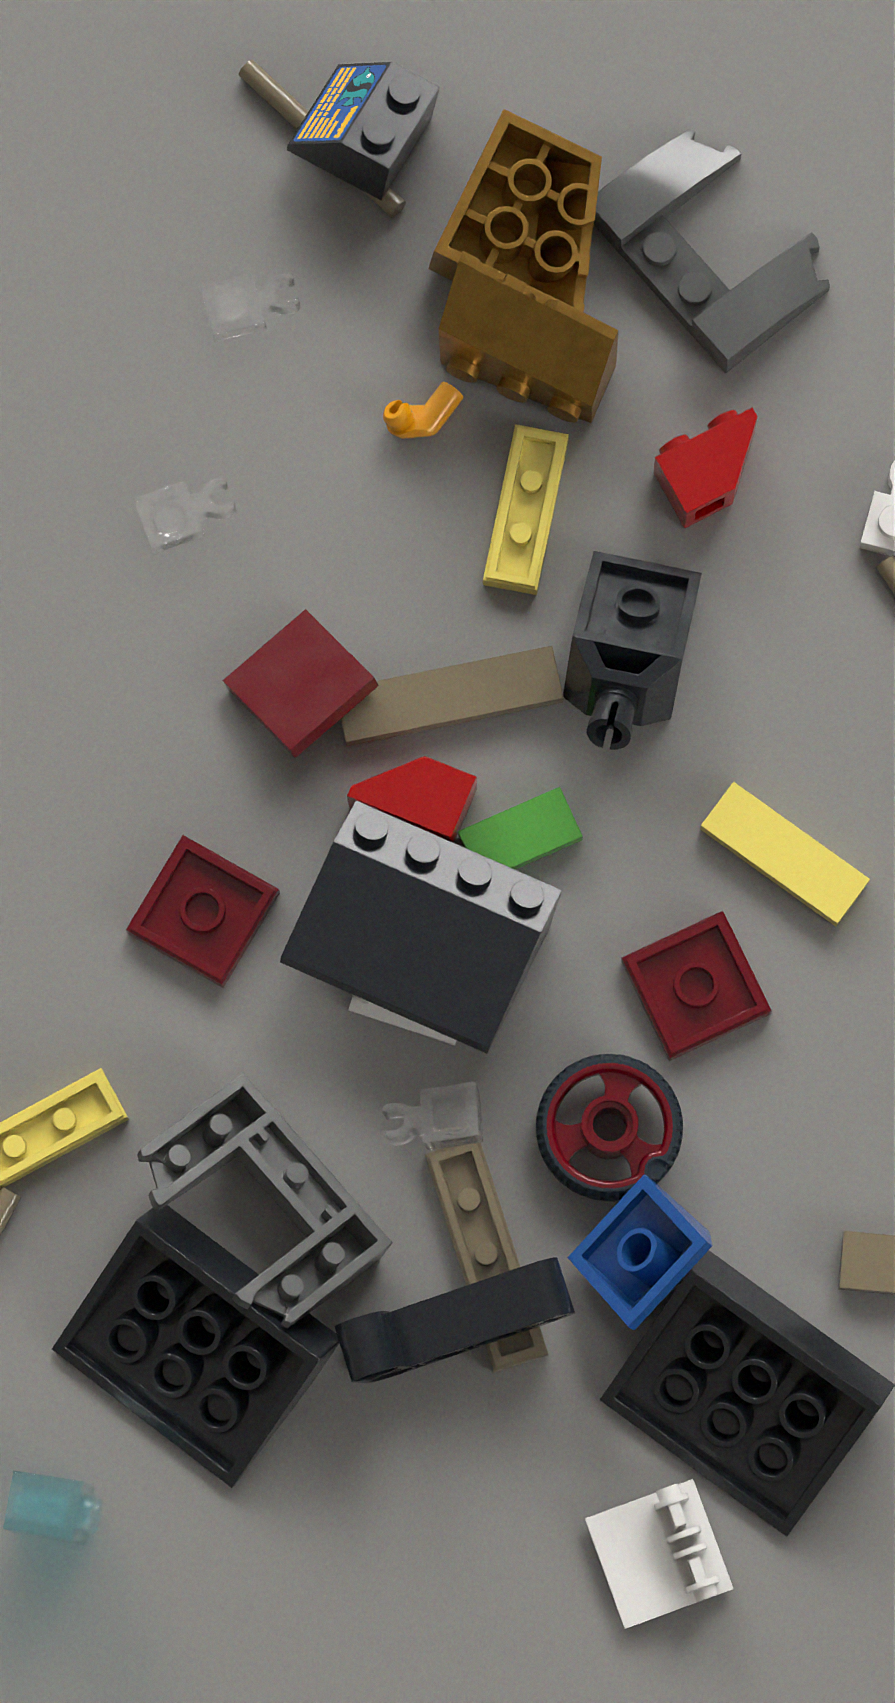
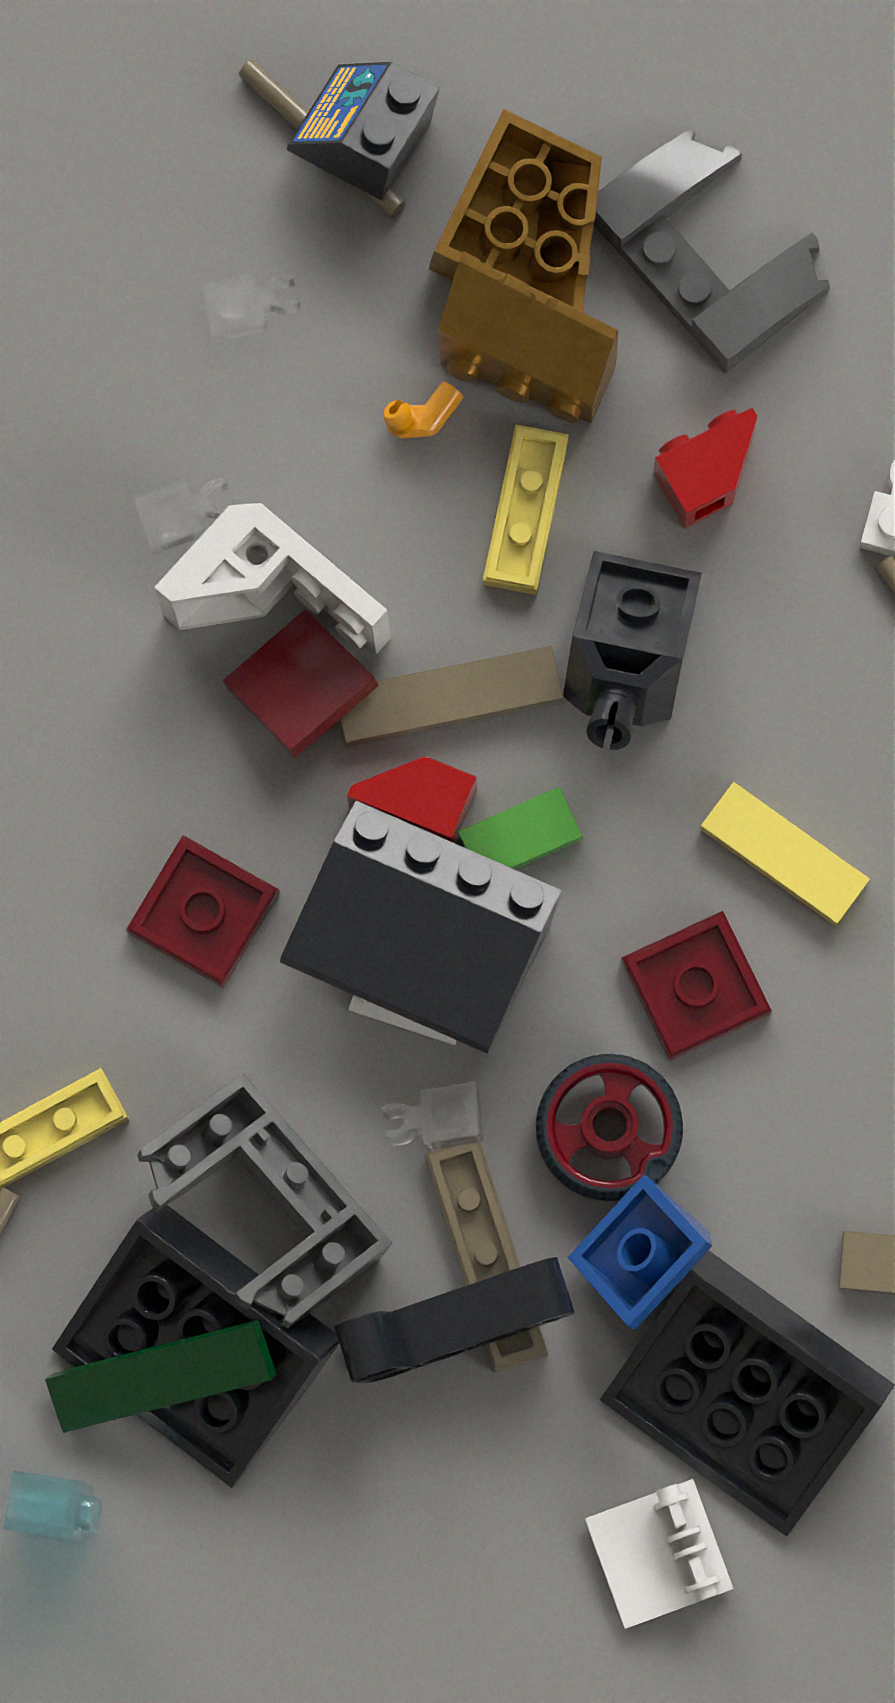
(160, 1376): none -> dark green tile
(248, 567): none -> white bracket

